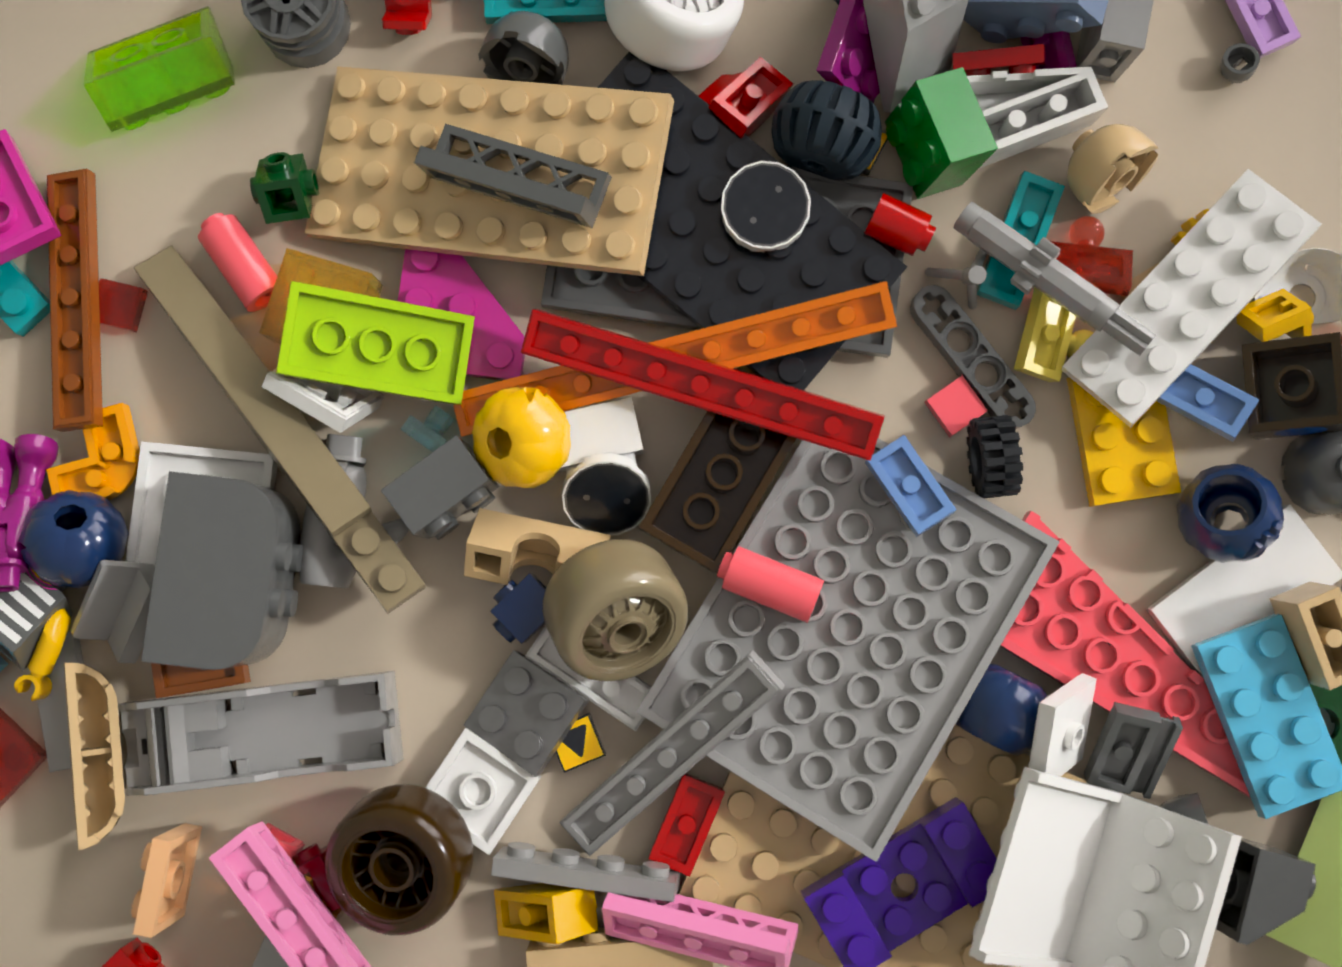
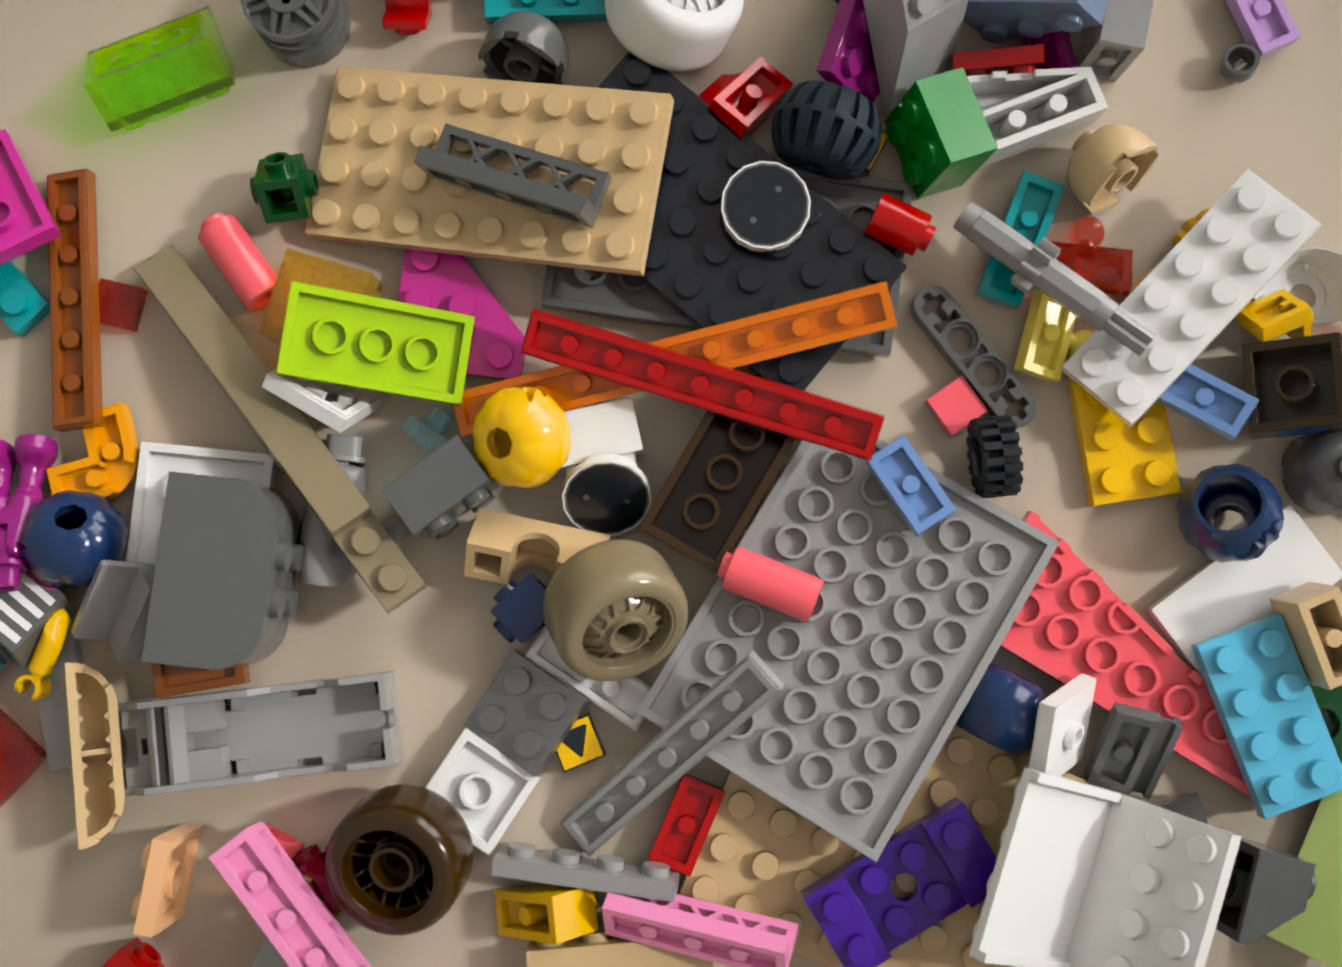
(969, 276): light grey plant -> none

